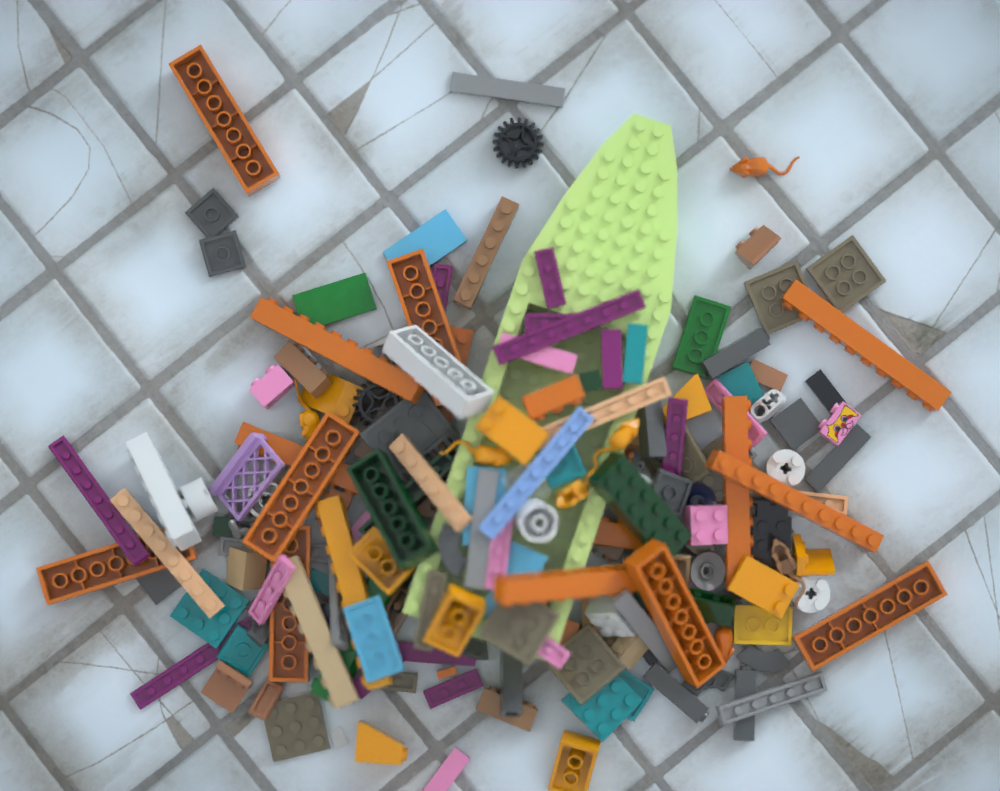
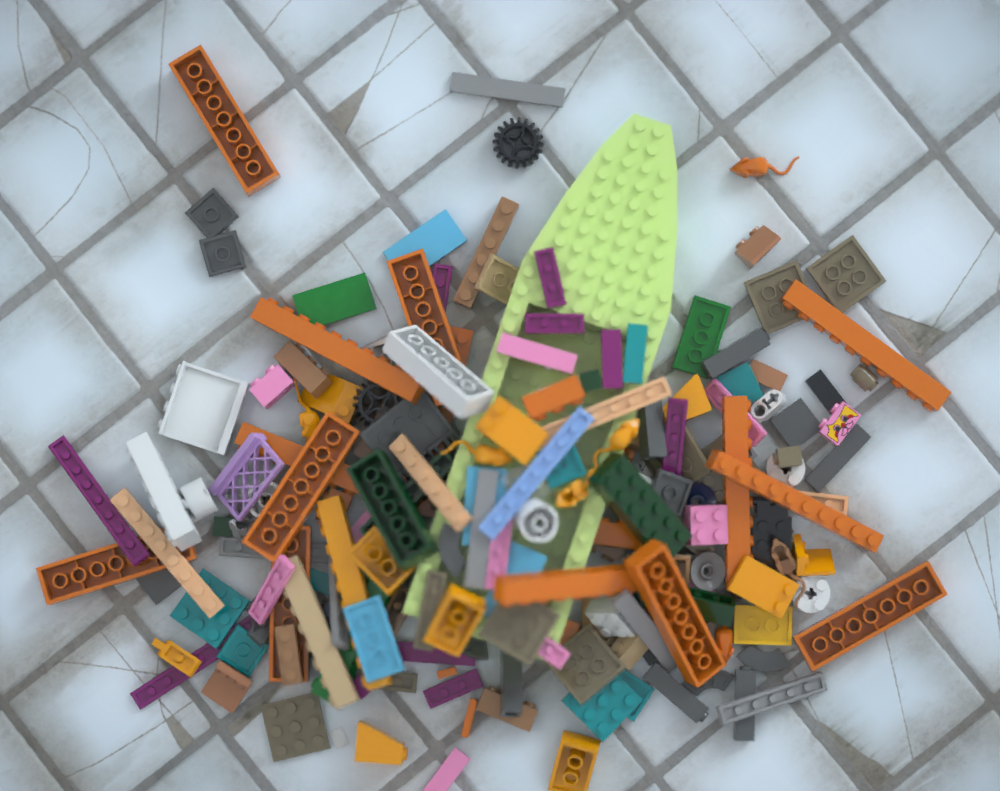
(177, 657): none -> light orange hinge
(203, 408): none -> white panel
(245, 569): tan slope -> none
(266, 700): nougat tile -> none
(289, 654): none -> medium nougat brick
(469, 717): none -> orange tile
(497, 279): none -> tan tile
(569, 327): magenta tile -> none
(788, 457): none -> dark tan brick
(864, 378): none -> dark tan brick

